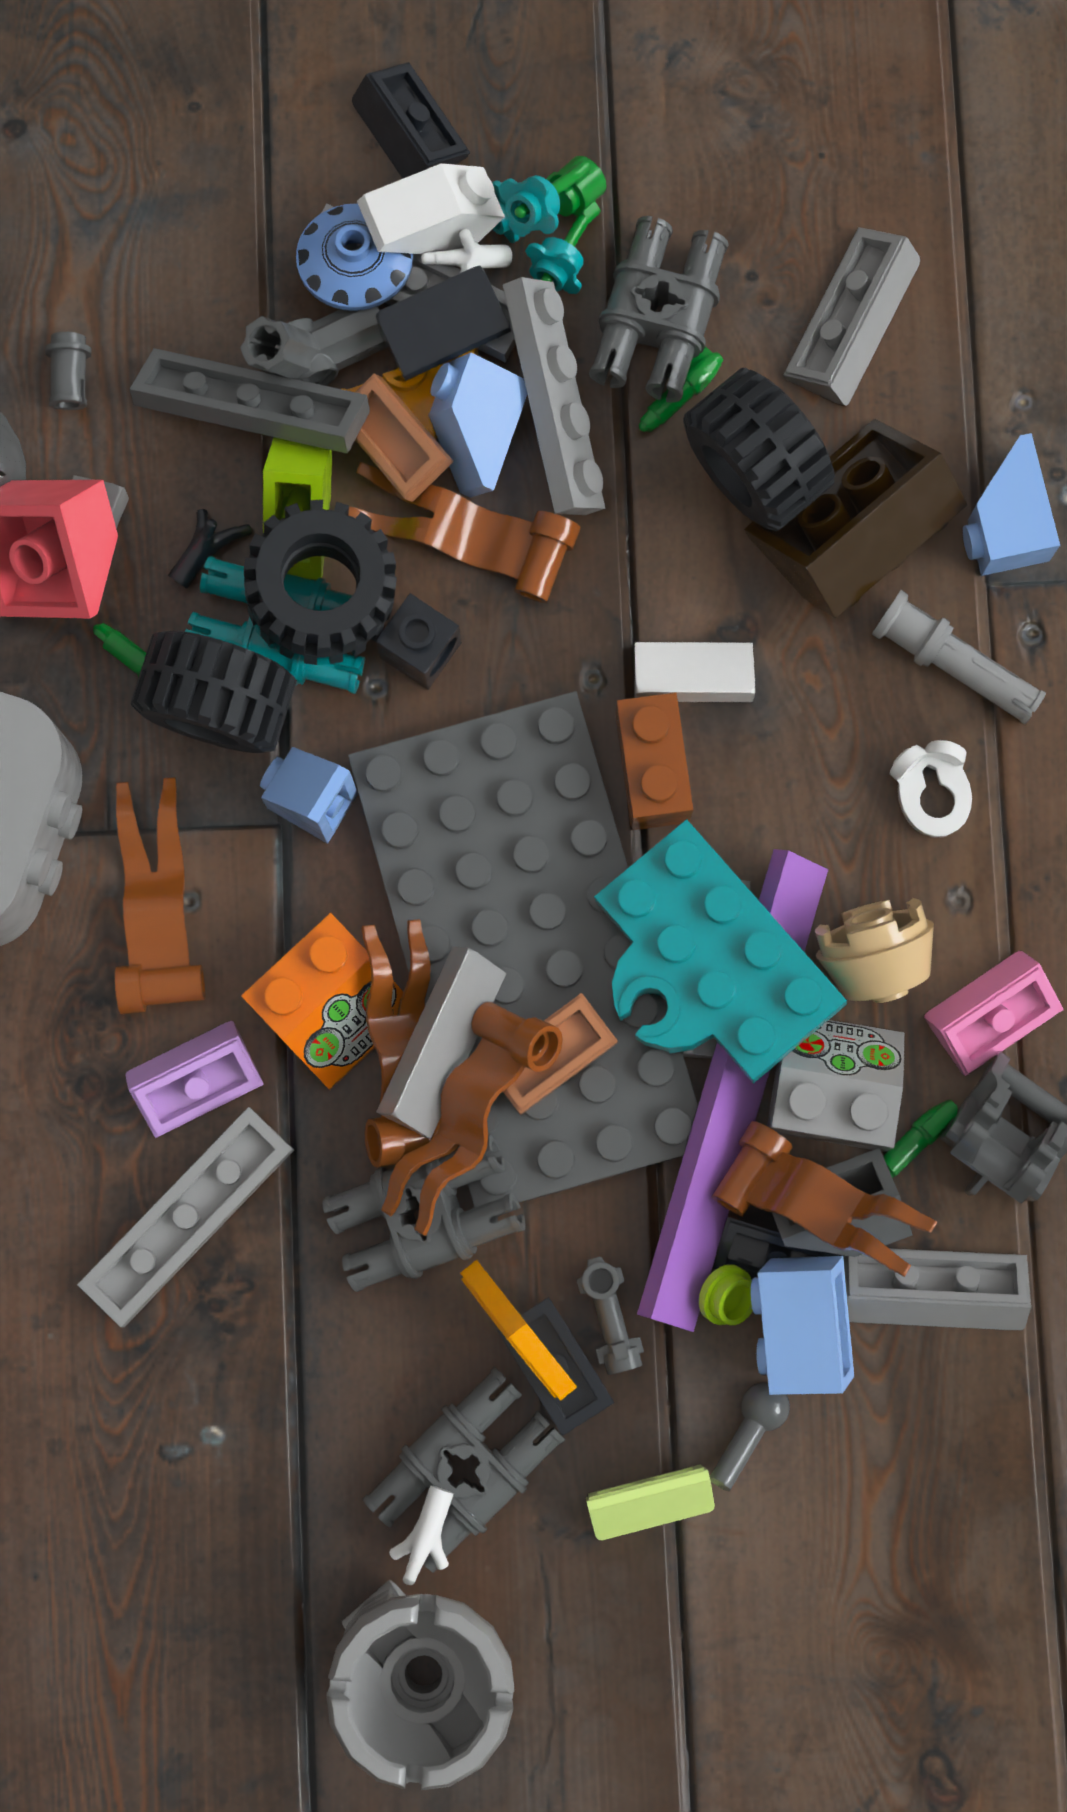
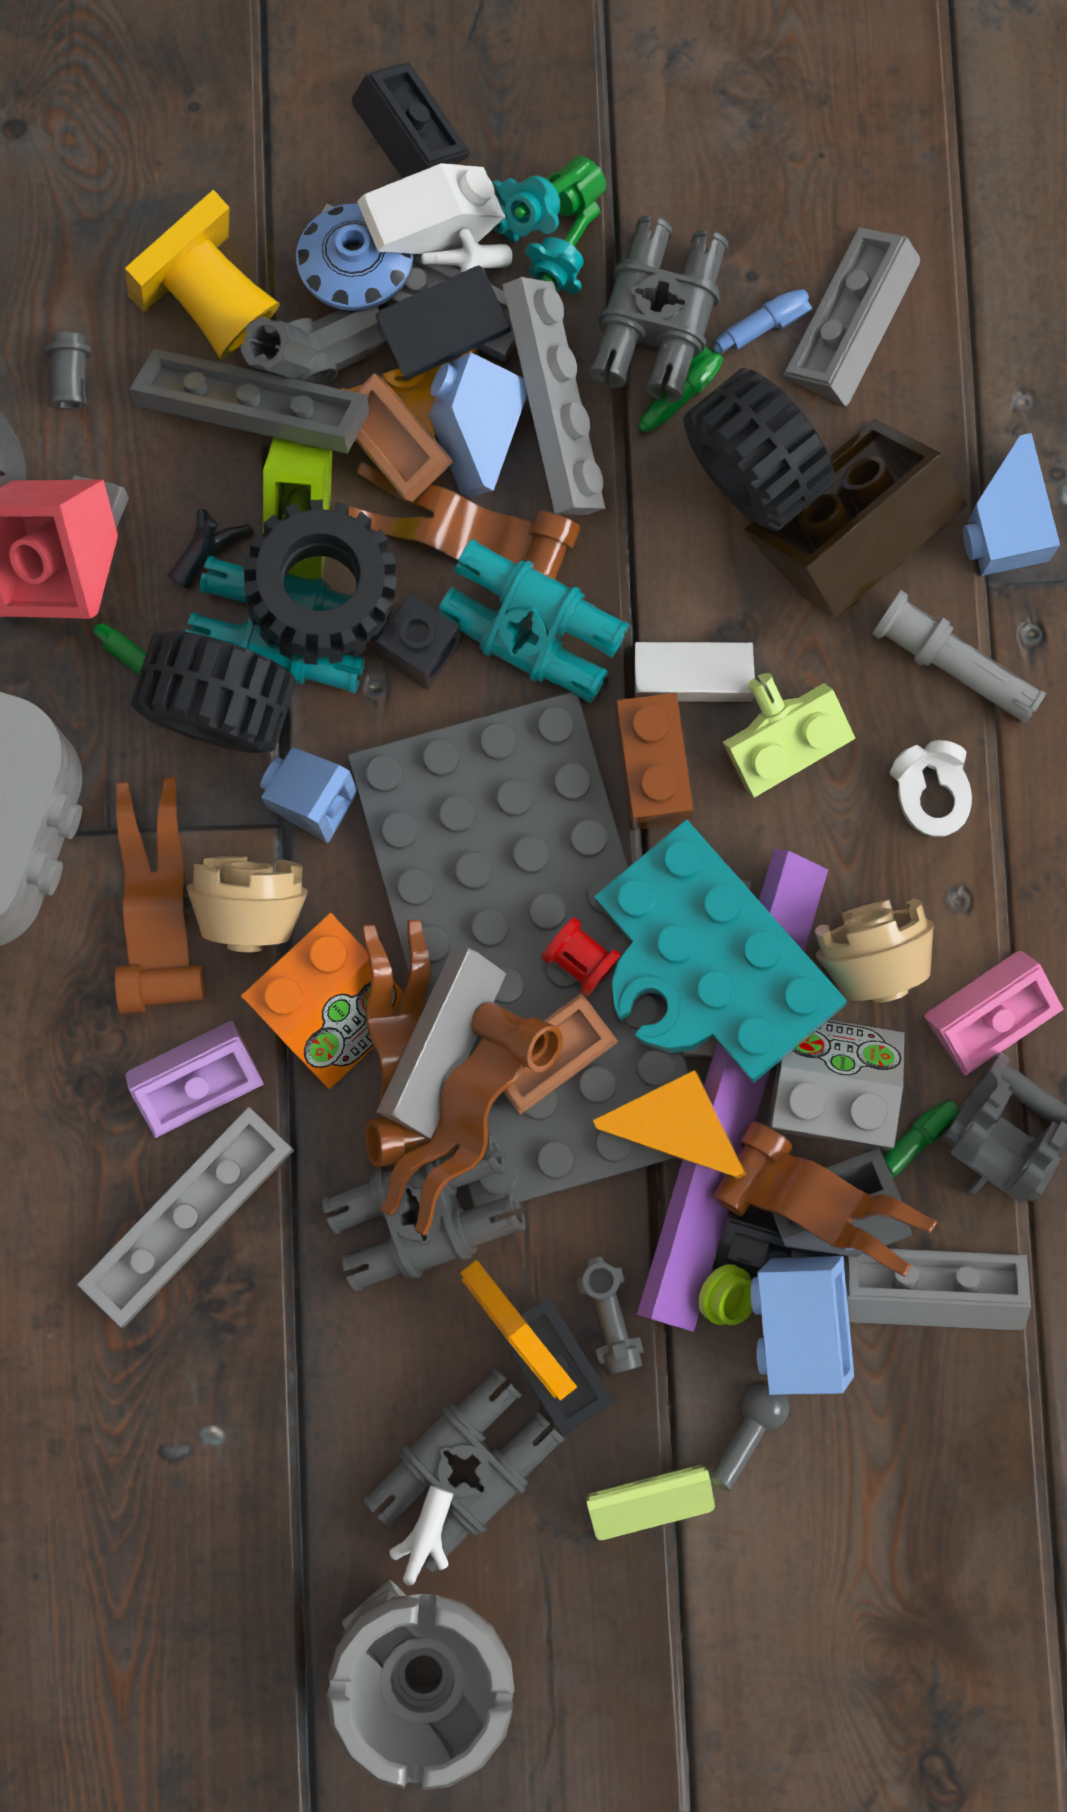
(200, 277): none -> yellow plant
(246, 901): none -> tan cone
(554, 610): none -> teal pin
(580, 956): none -> red bush
(676, 1122): none -> light orange tile
(773, 314): none -> medium blue piece
(786, 735): none -> yellowish green plate

